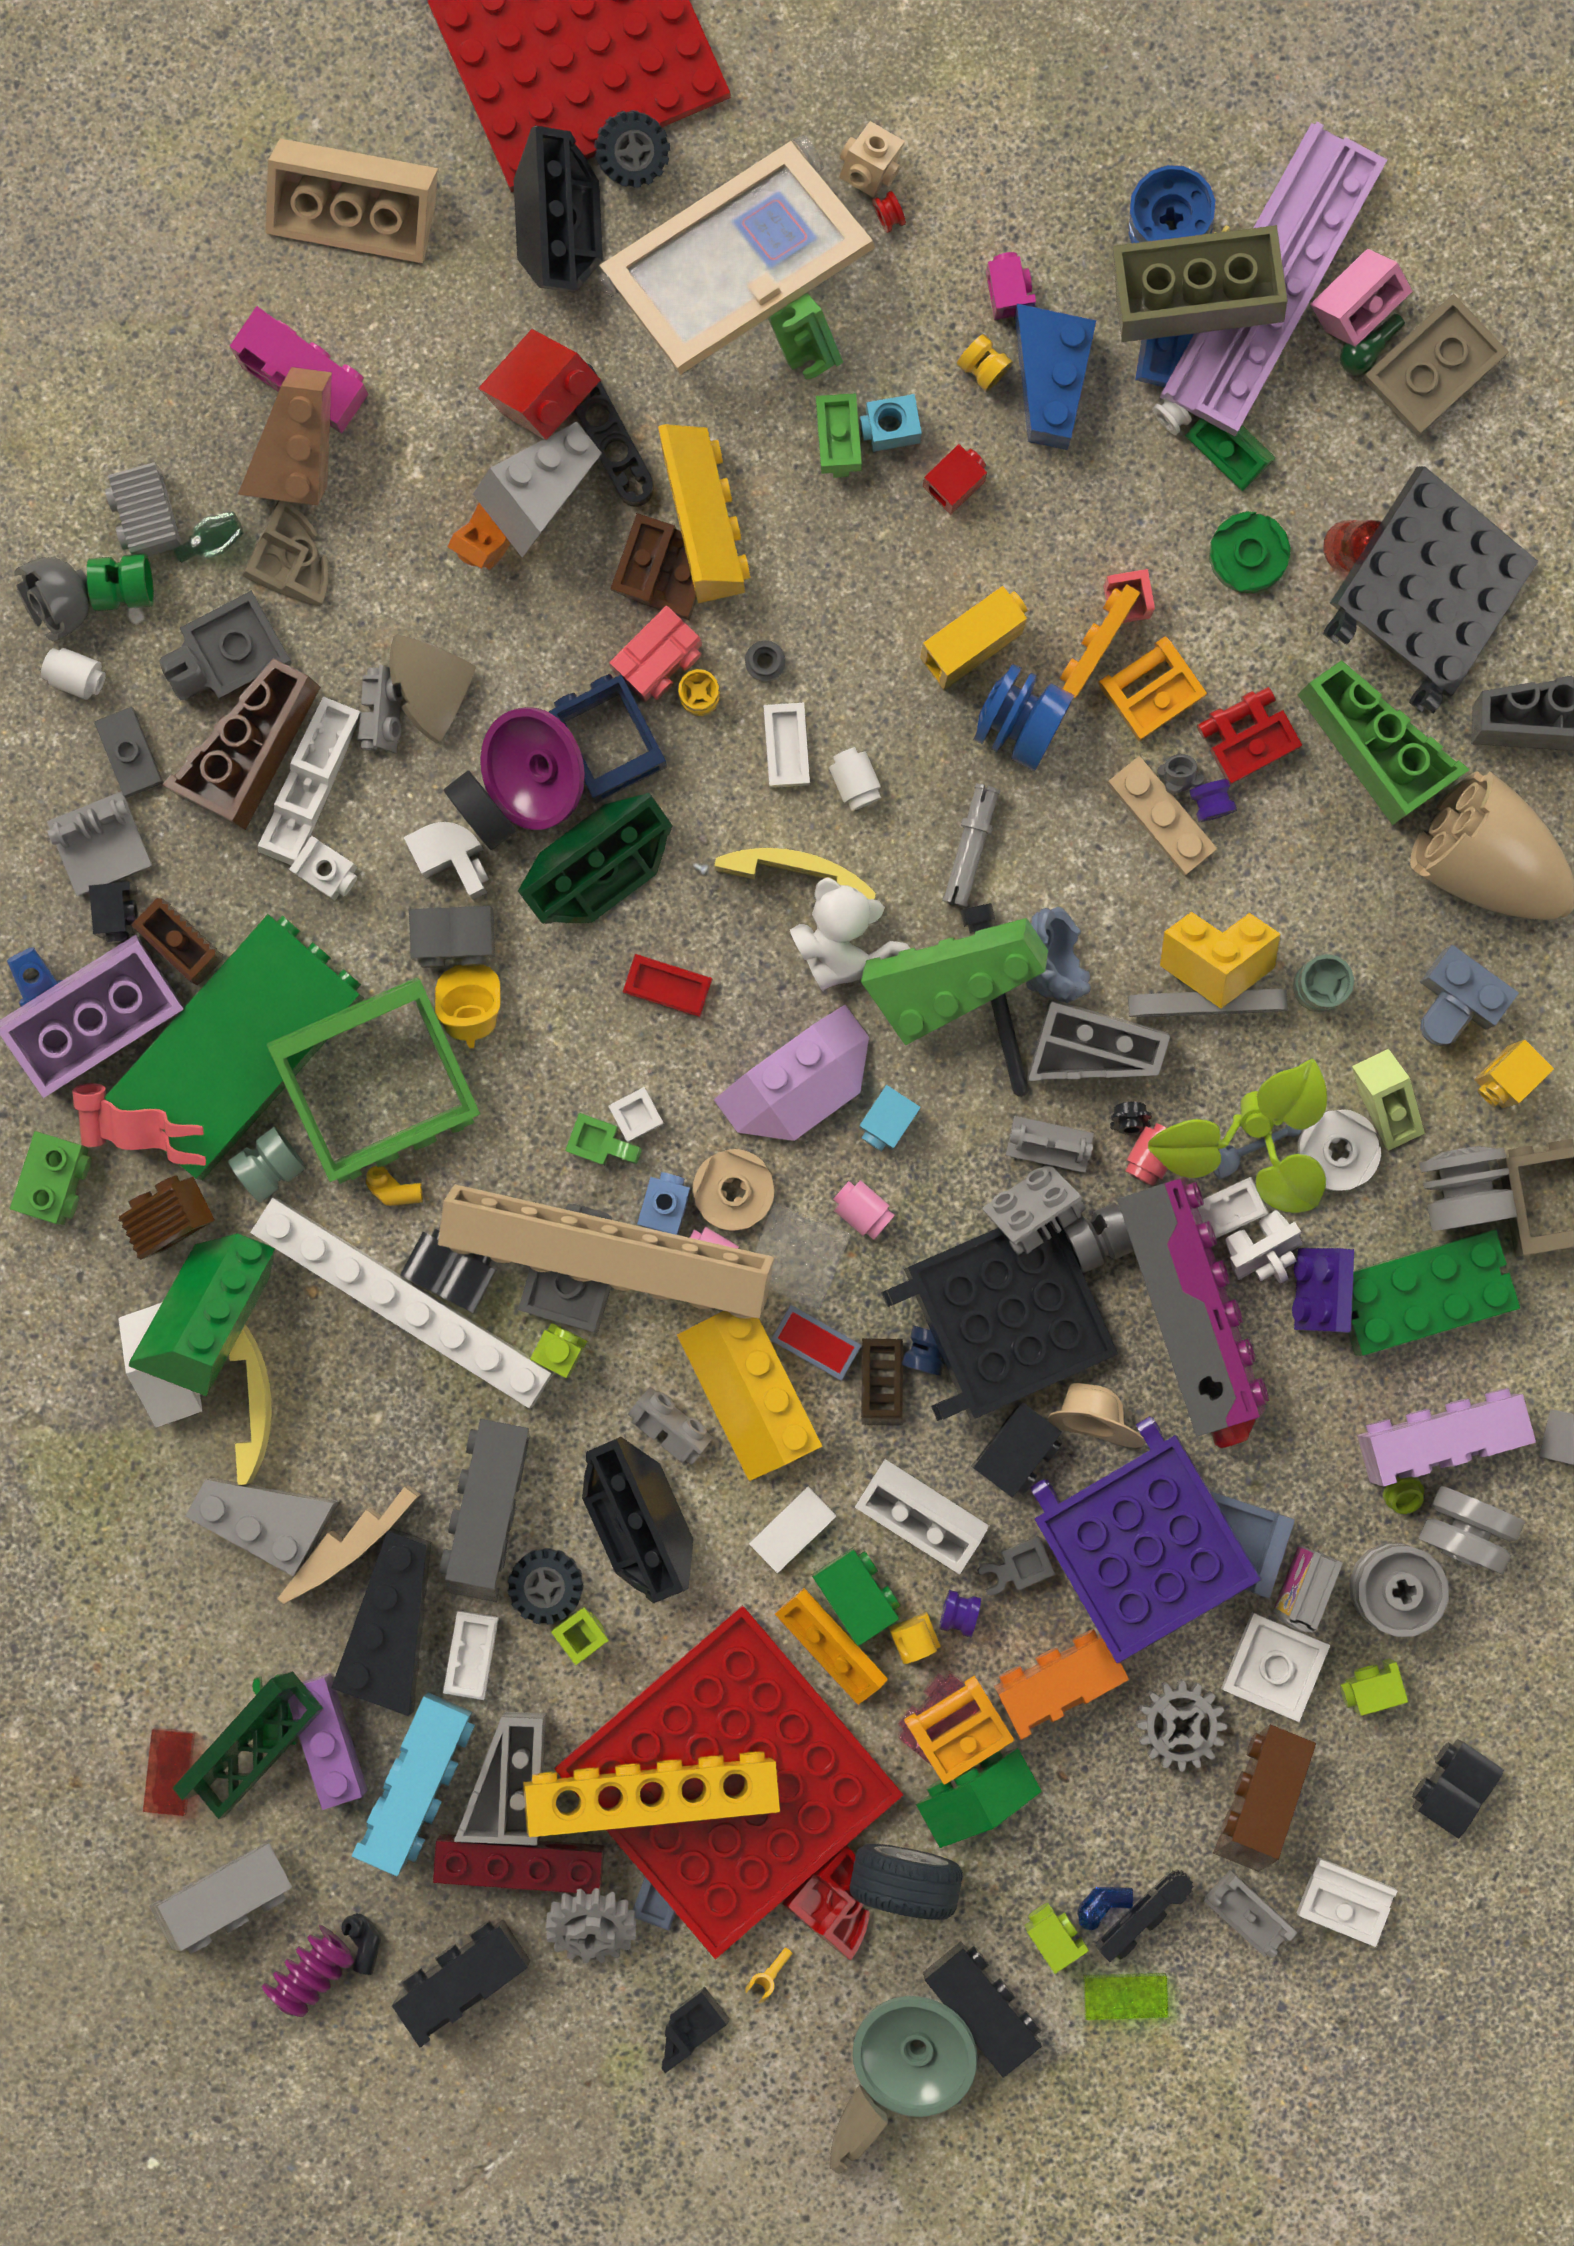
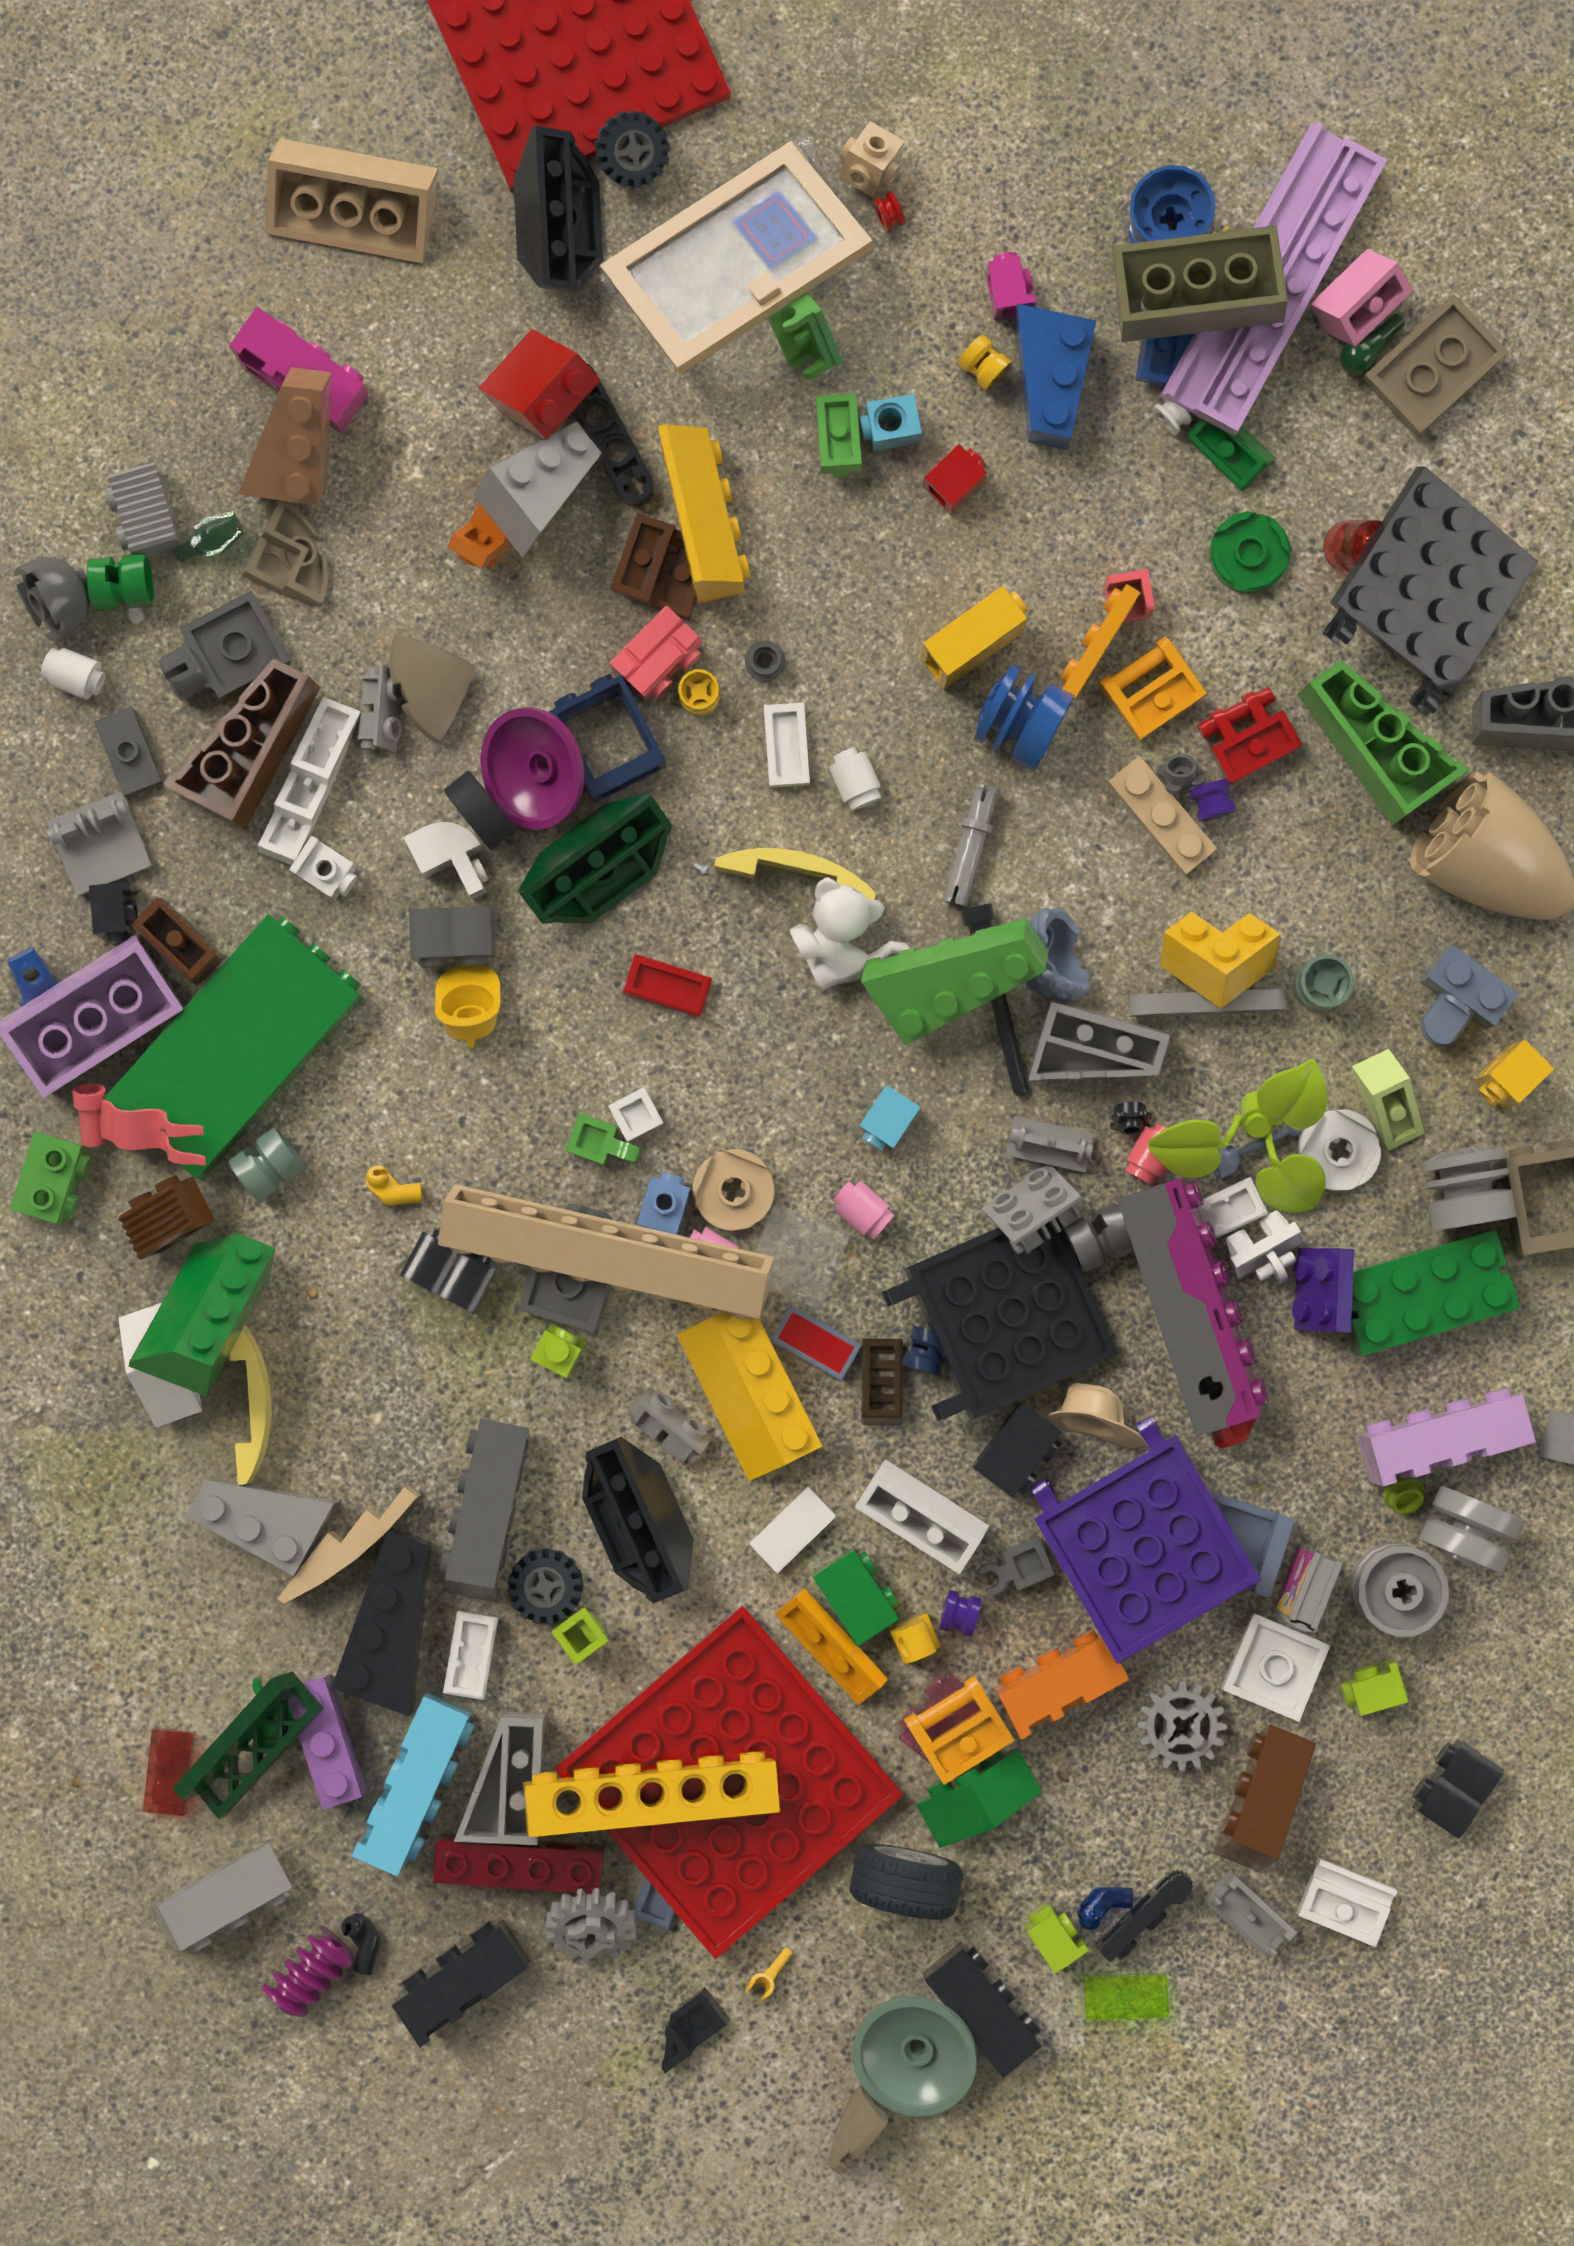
(402, 1302): white brick -> none
(418, 1135): bright green window -> none
(800, 1080): lavender wedge -> none
(829, 1907): red brick -> none

